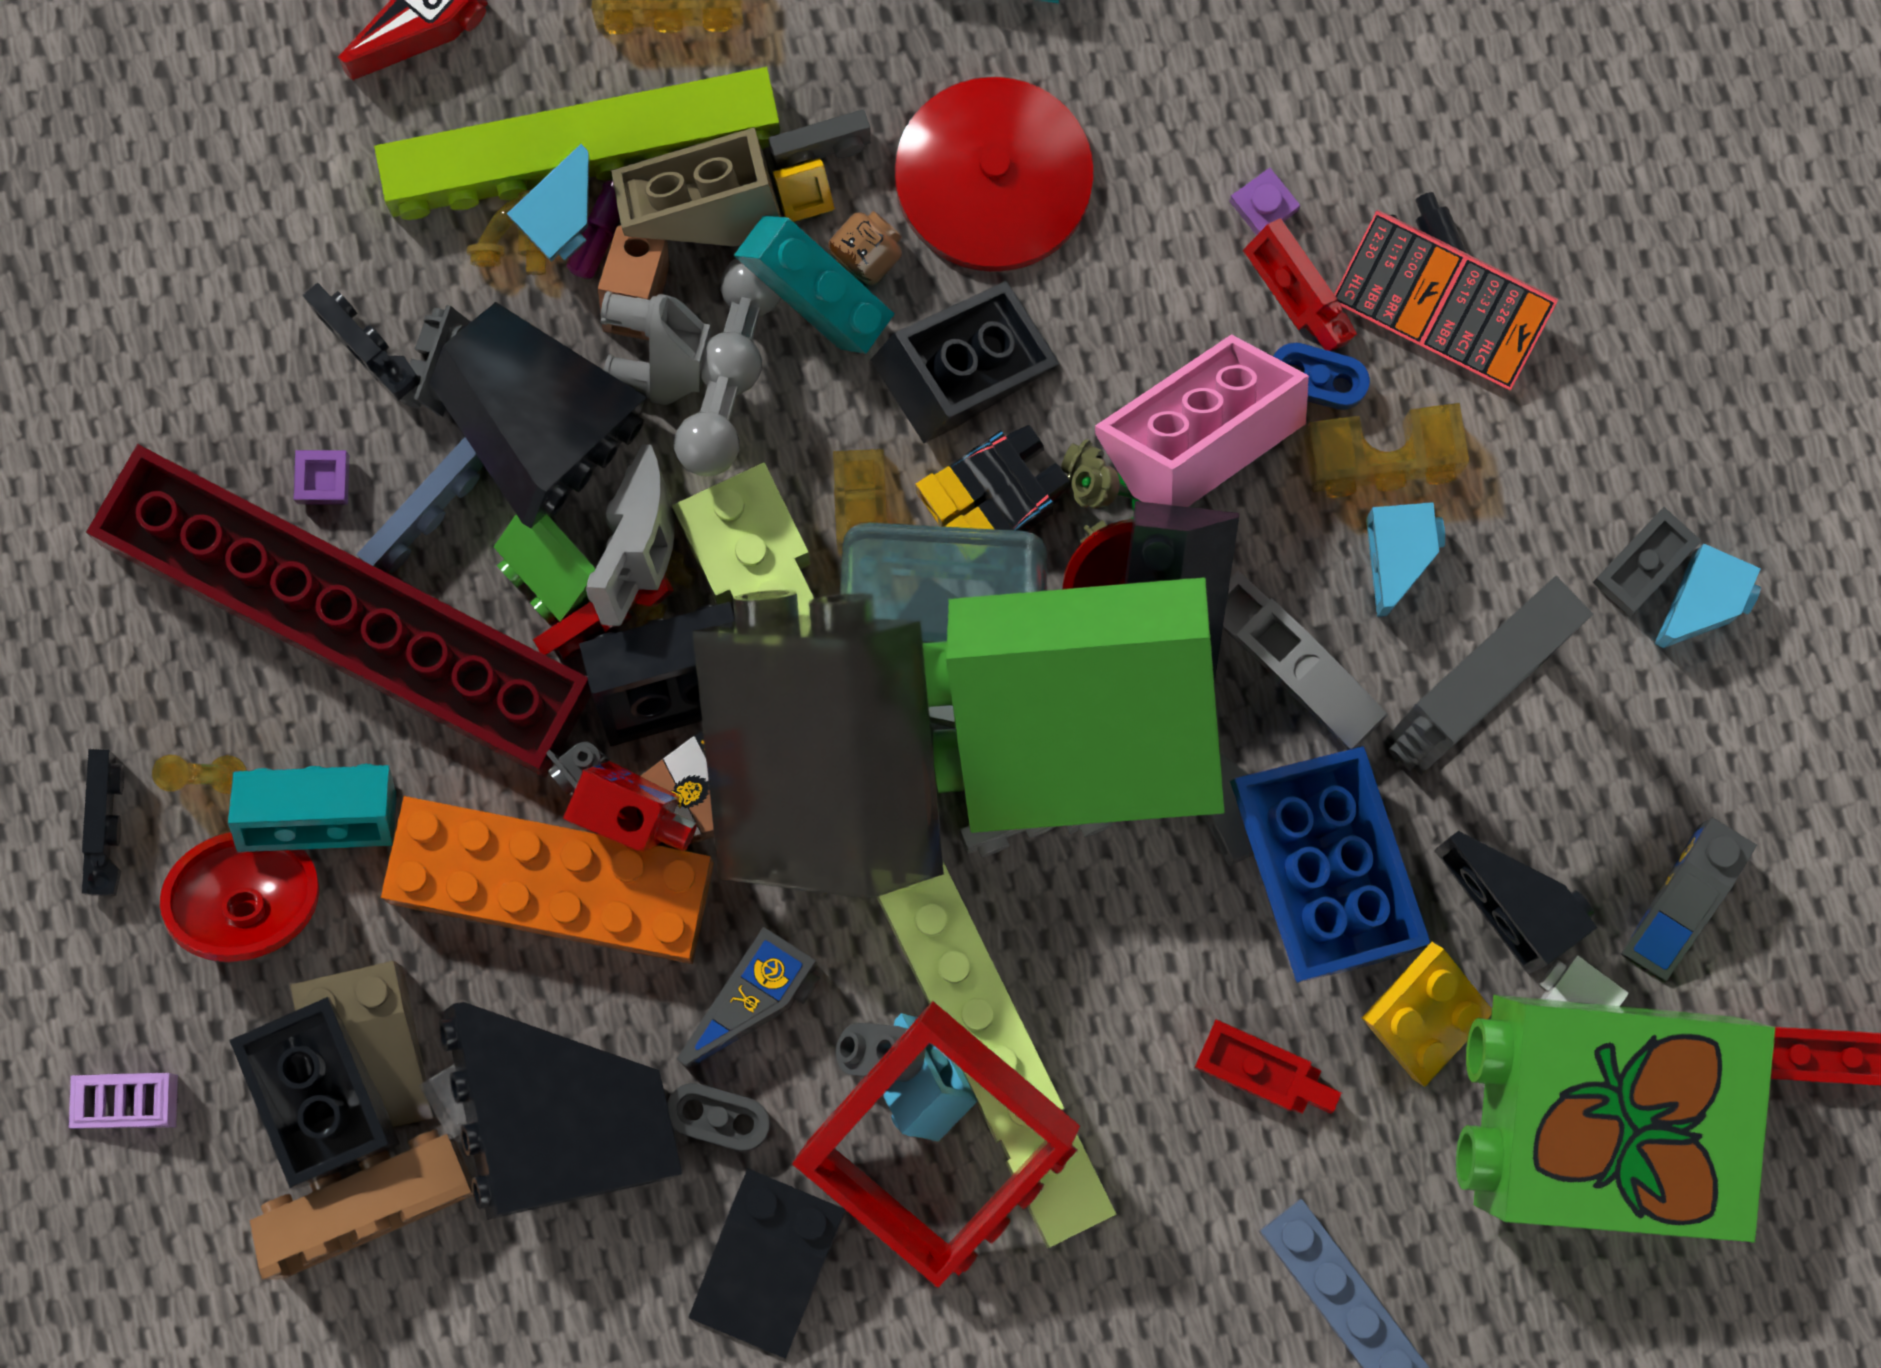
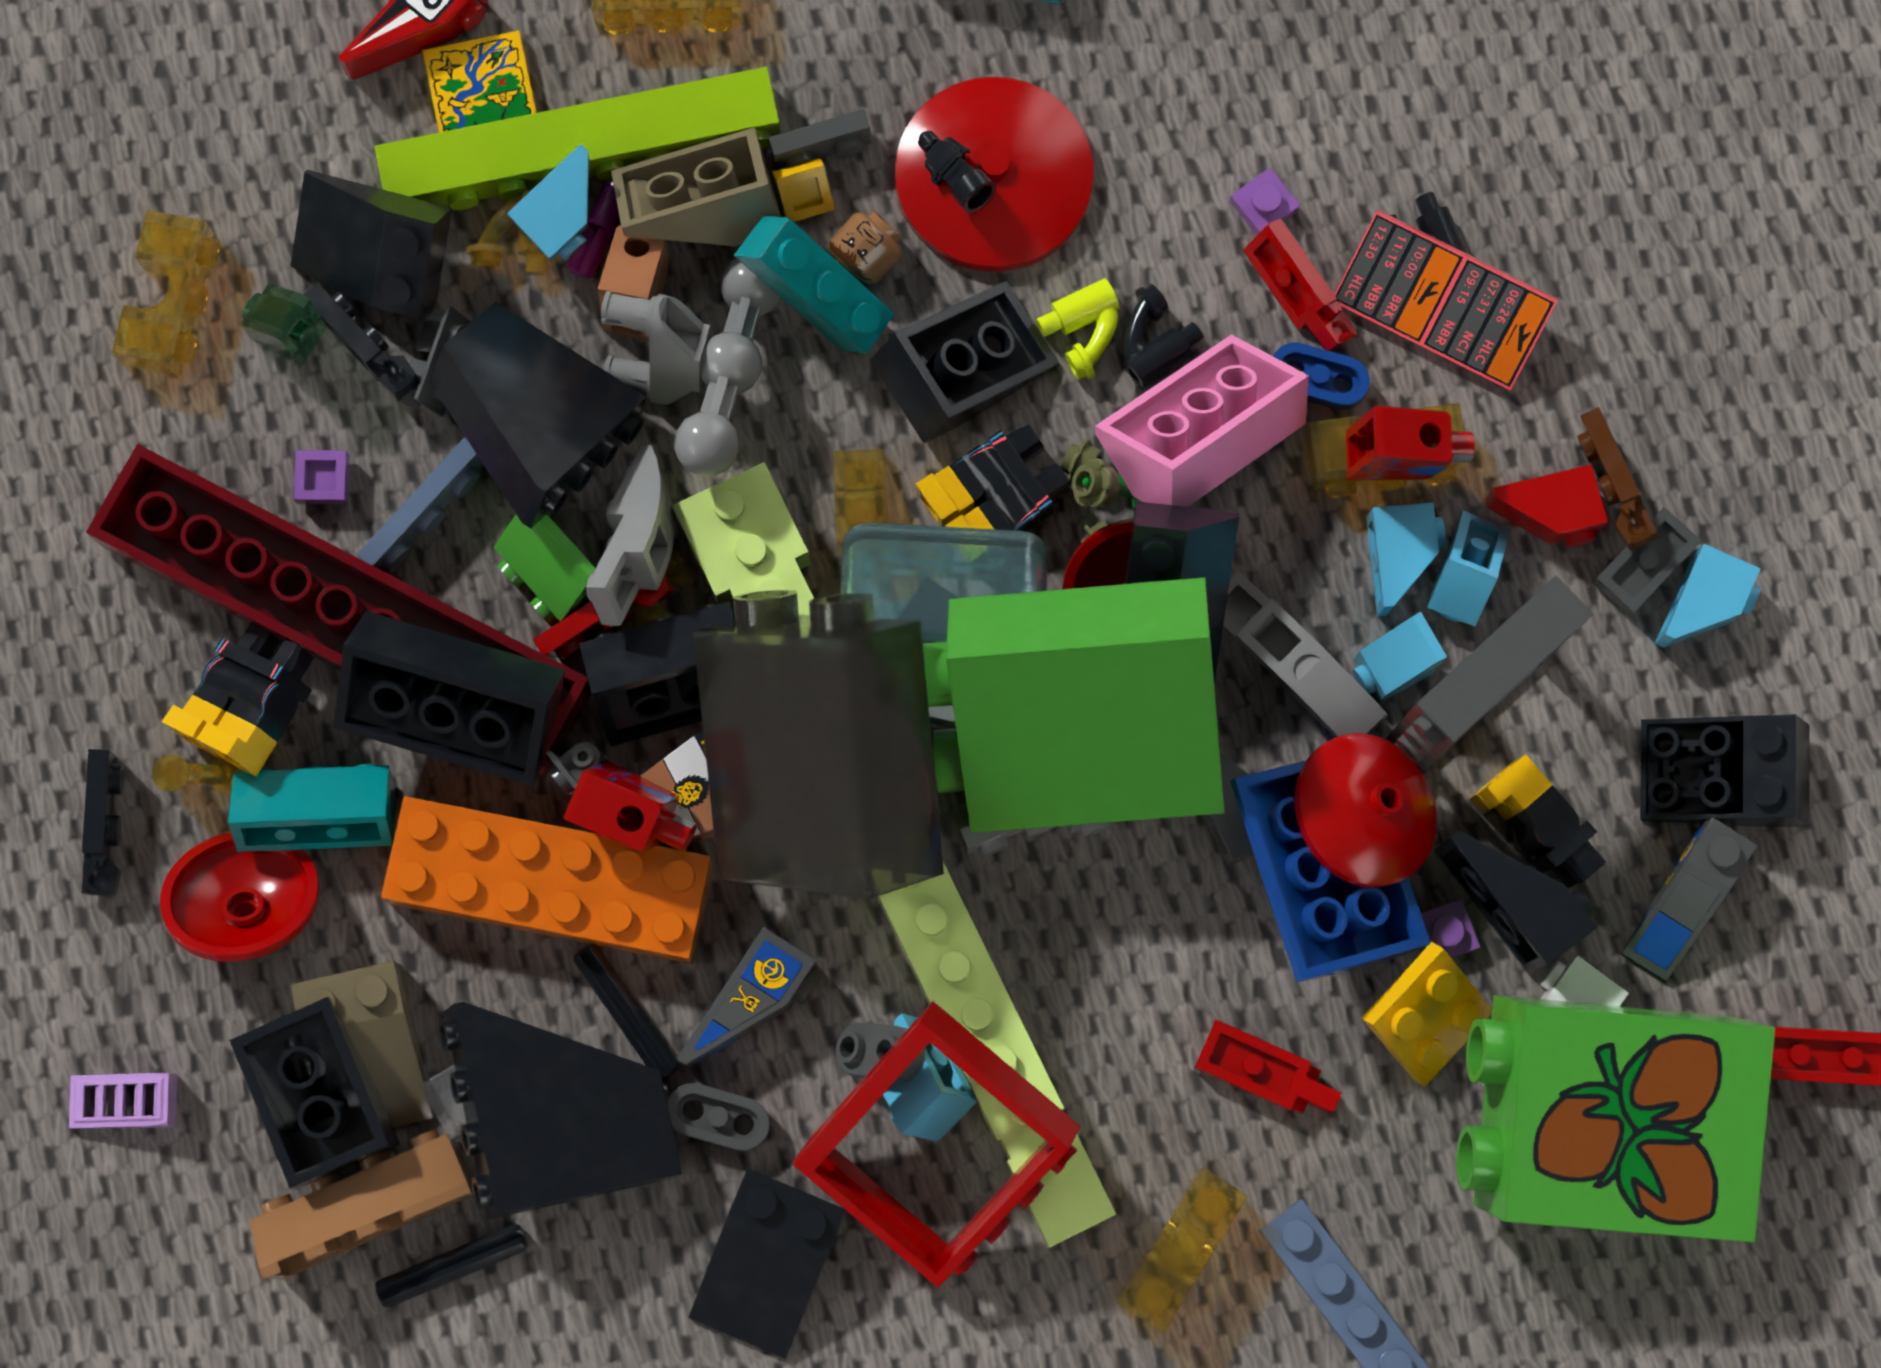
(162, 335): none -> clear yellow arch
(244, 699): none -> black hips
(283, 323): none -> clear green slope
(371, 243): none -> black slope
(447, 697): none -> black slope
(451, 1265): none -> black axle
(479, 81): none -> tile
(625, 1010): none -> black axle
(947, 163): none -> black piece
(1072, 312): none -> neon yellow plant
(1164, 353): none -> black plant
(1181, 1249): none -> clear yellow arch
(1344, 812): none -> red dish
(1398, 659): none -> medium azure slope
(1404, 444): none -> red torso
(1451, 929): none -> medium lavender plate
(1469, 569): none -> medium azure slope
(1541, 821): none -> black hips
(1554, 506): none -> red slope
(1617, 485): none -> reddish brown hinge
(1726, 769): none -> black slope

